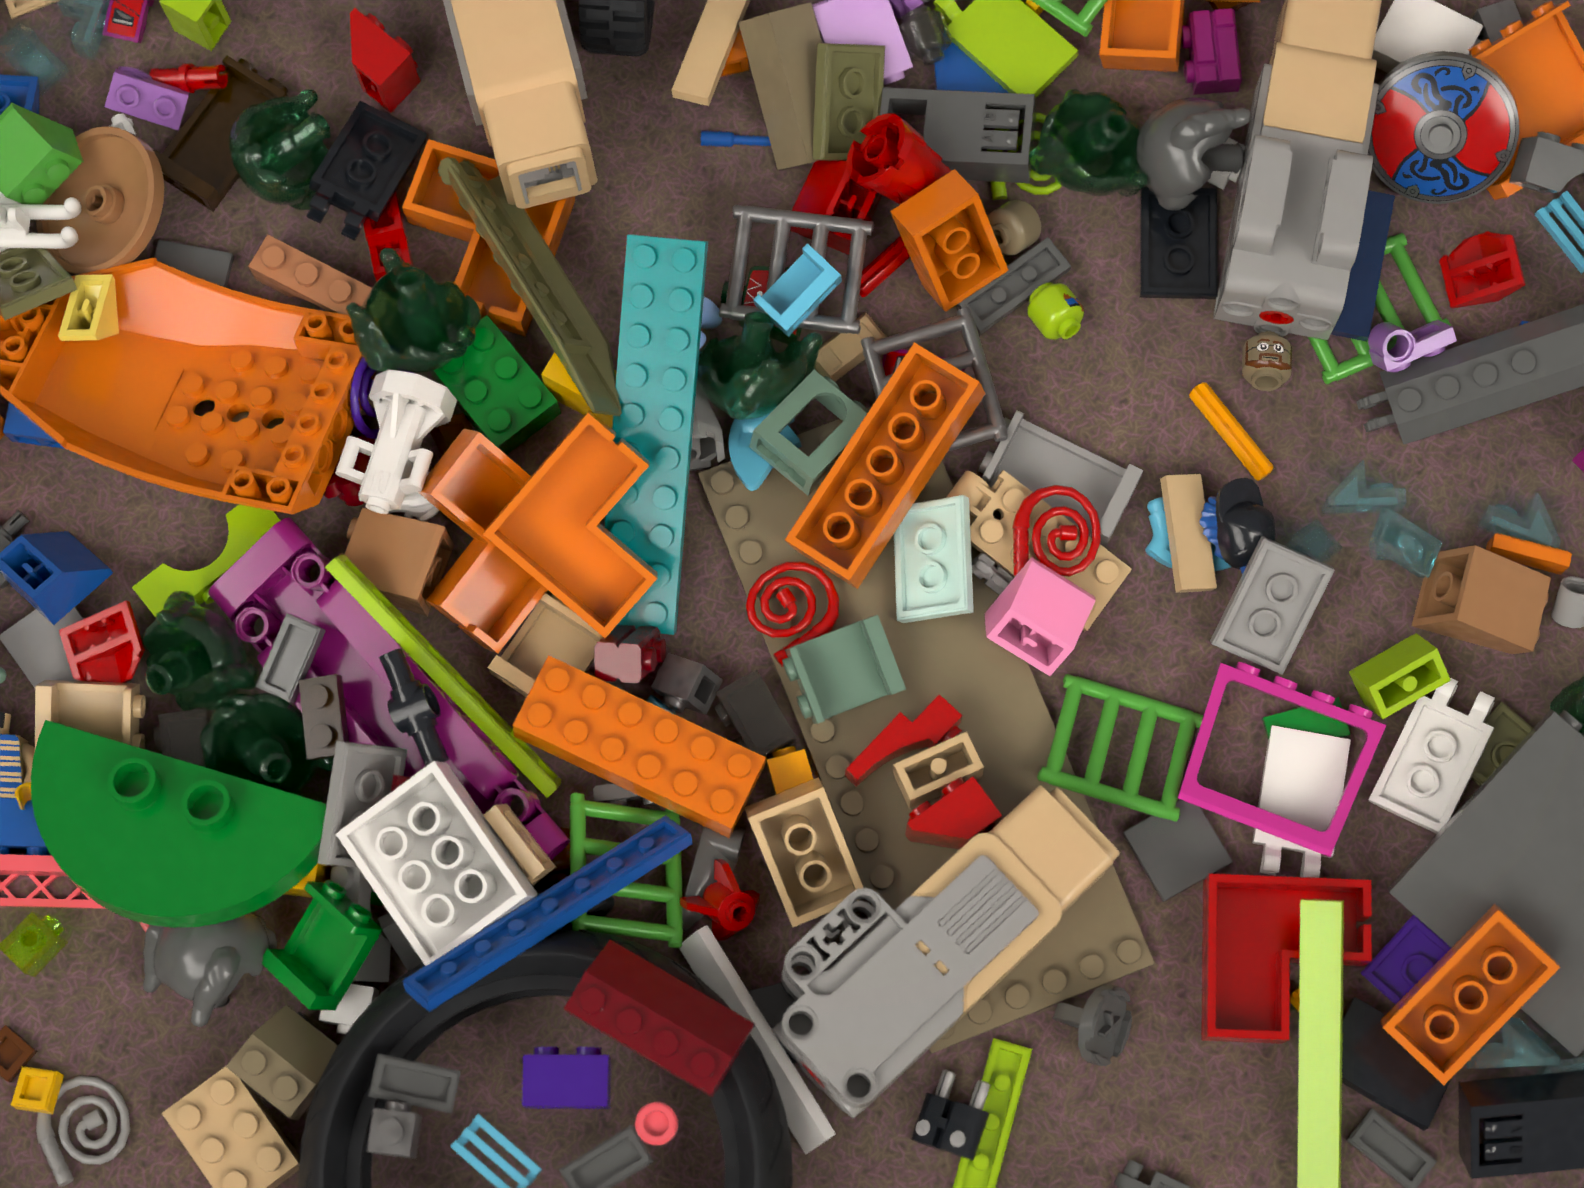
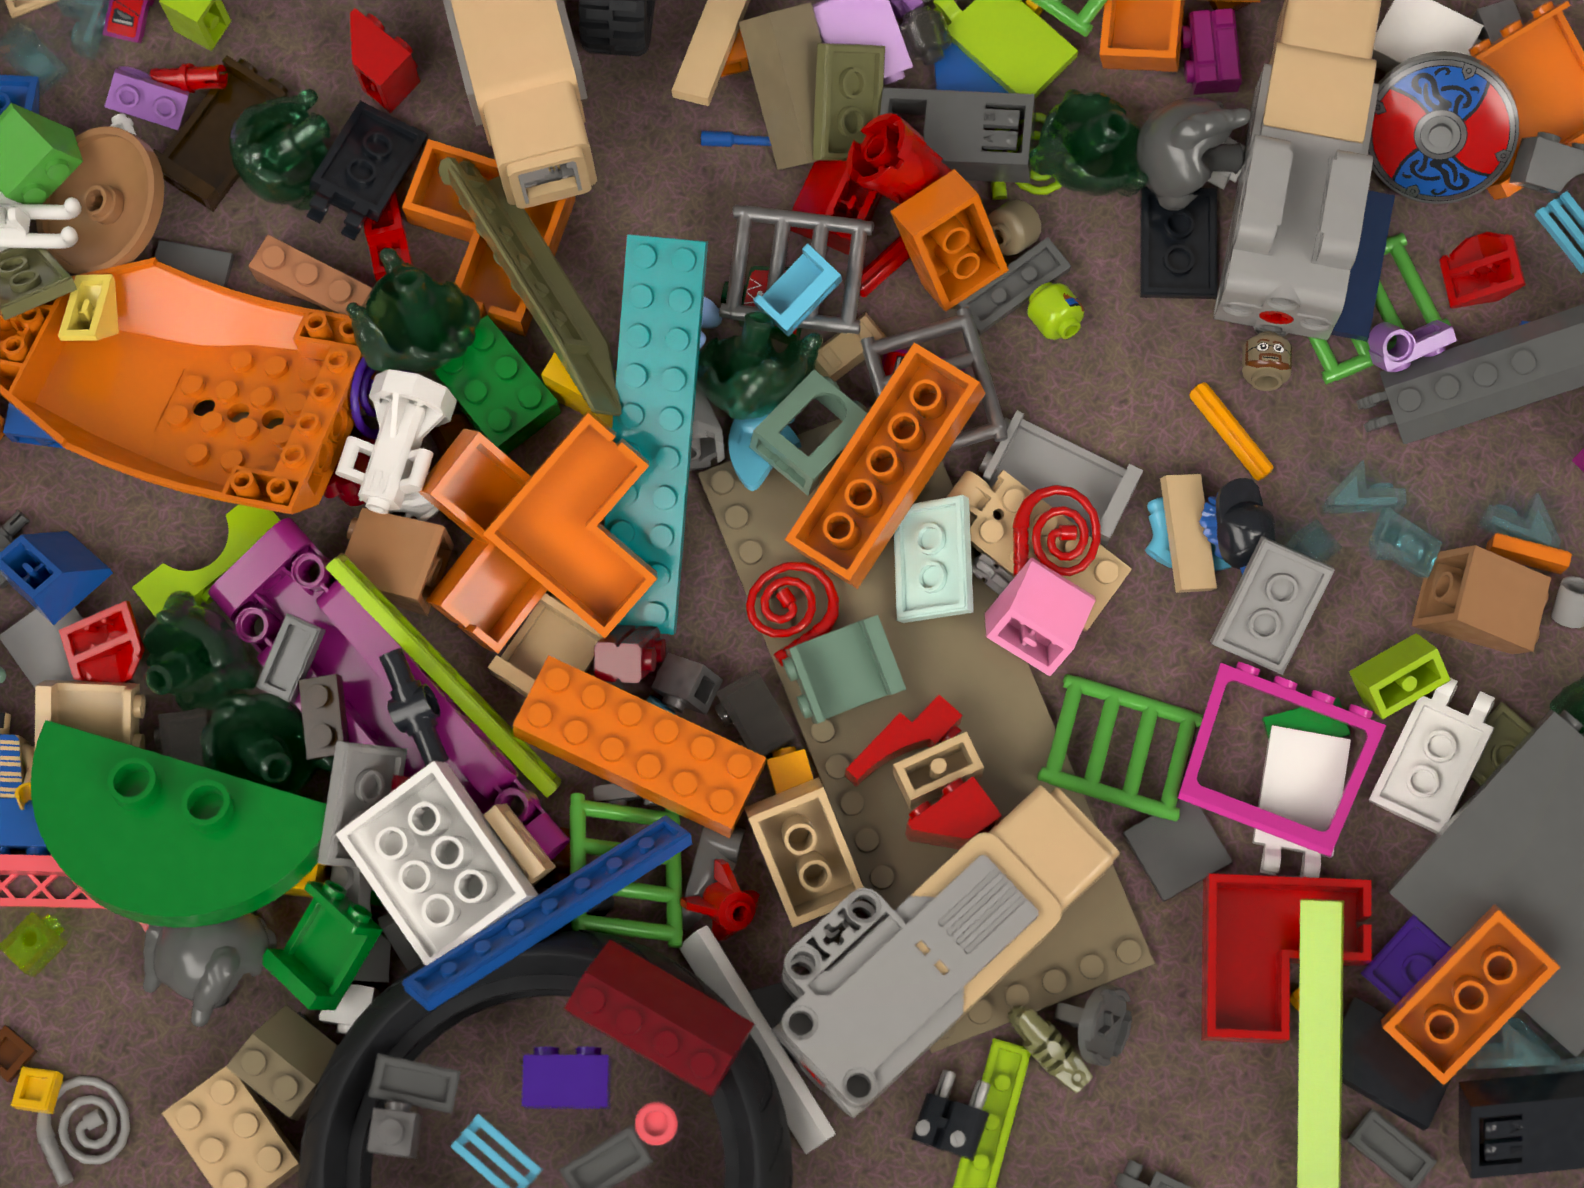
(1050, 1048): none -> olive hinge

